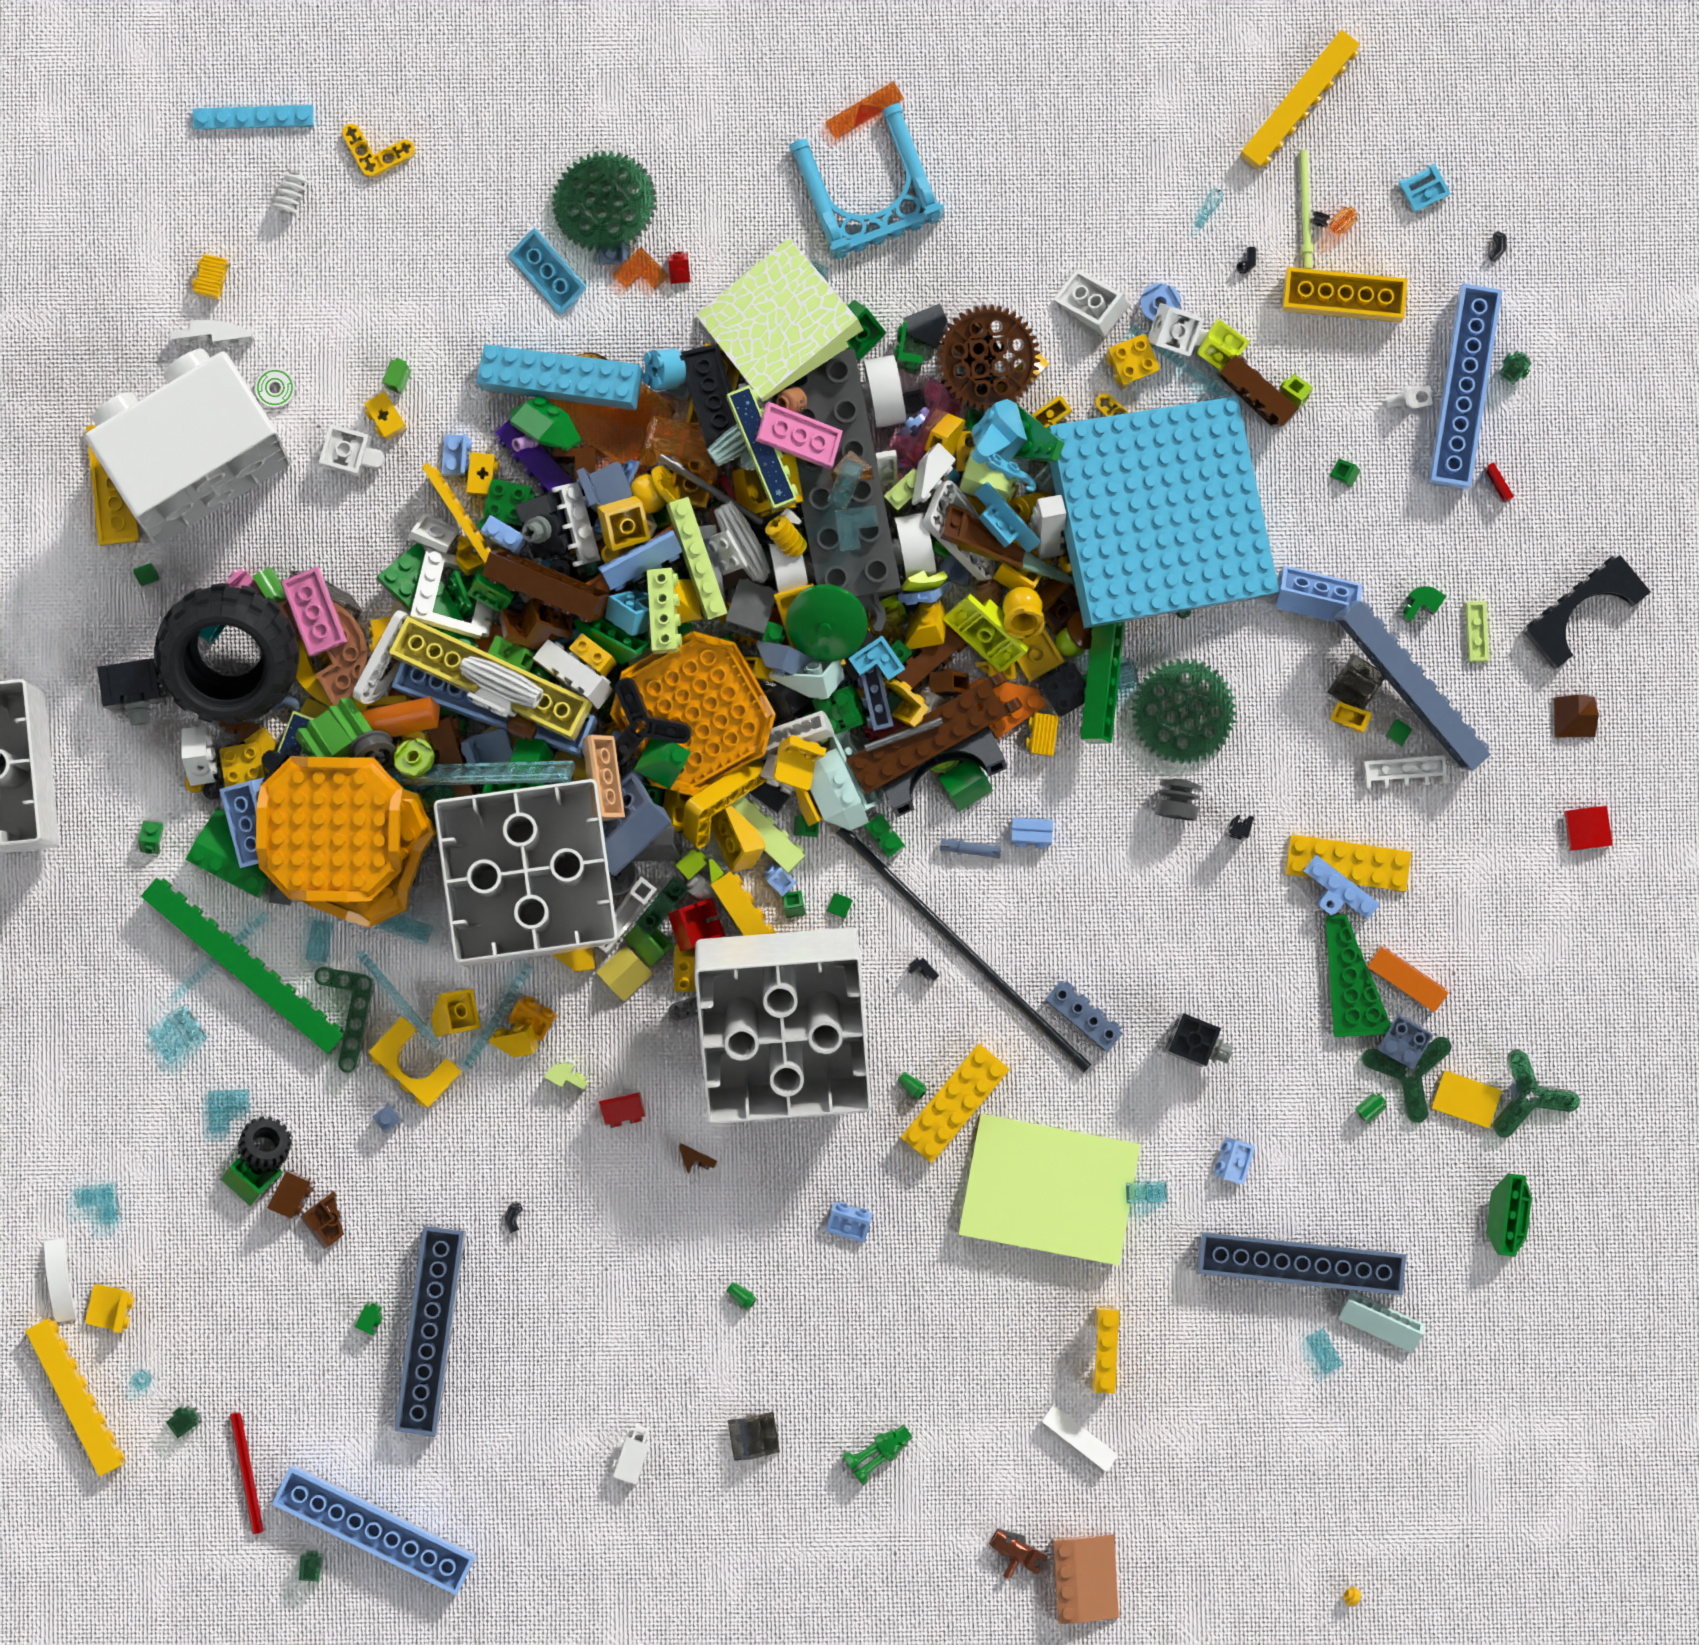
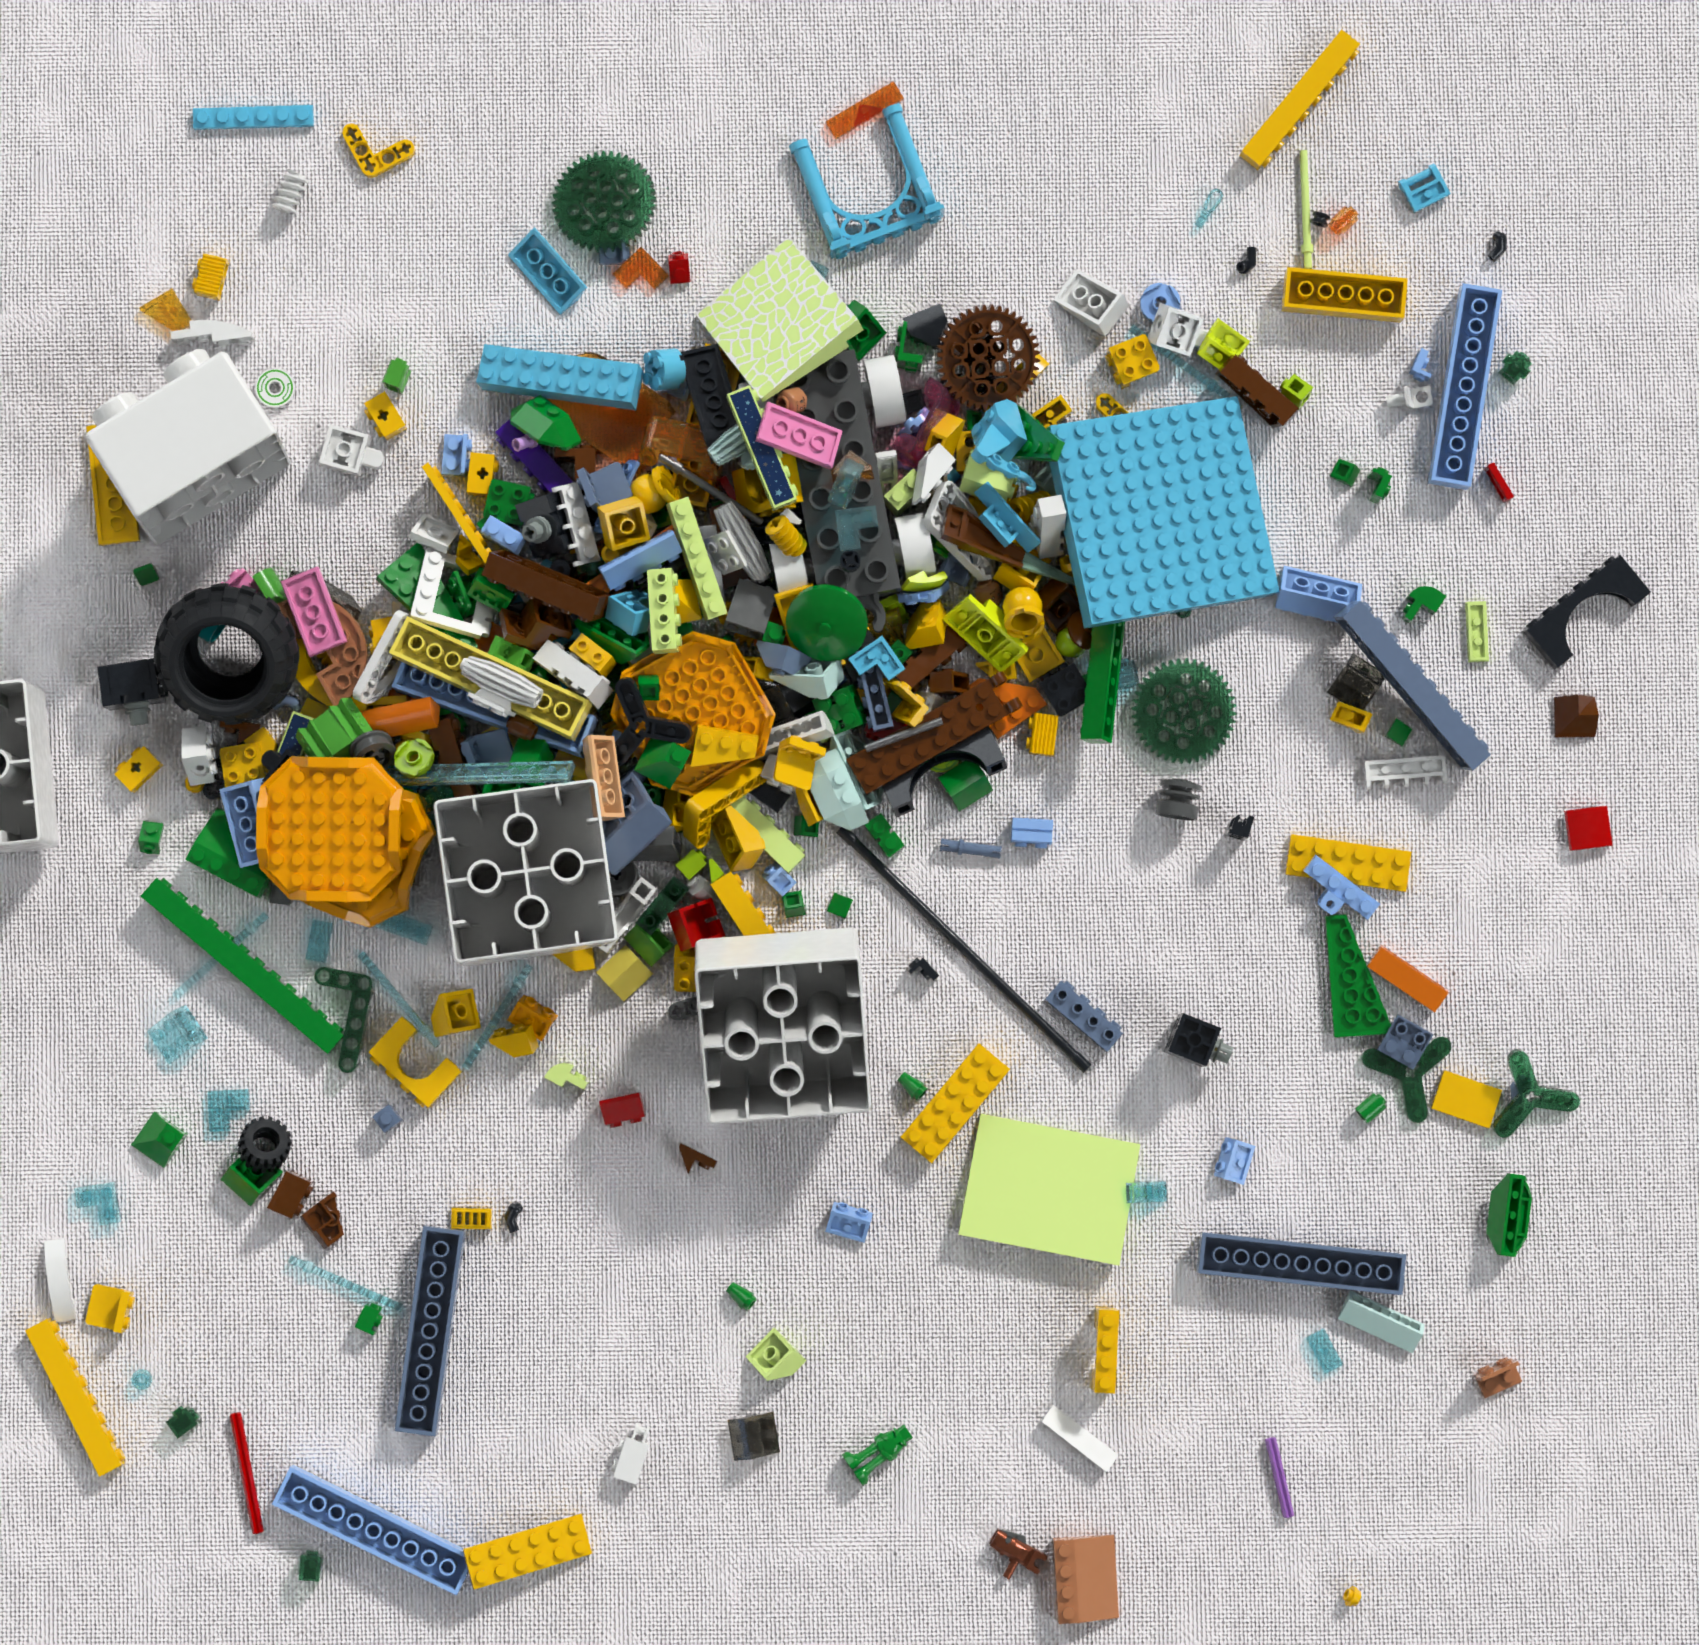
(126, 771): none -> yellow brick
(159, 1139): none -> green slope
(167, 311): none -> clear yellow wing
(309, 1267): none -> clear light blue bar
(488, 1218): none -> yellow slope
(527, 1551): none -> yellow plate
(649, 687): none -> green slope
(722, 745): none -> yellow wedge
(775, 1356): none -> yellowish green slope
(850, 557): none -> black wheel
(1279, 1477): none -> medium lavender axle
(1382, 488): none -> green bracket
(1420, 362): none -> light blue bracket
(1499, 1377): none -> nougat bracket

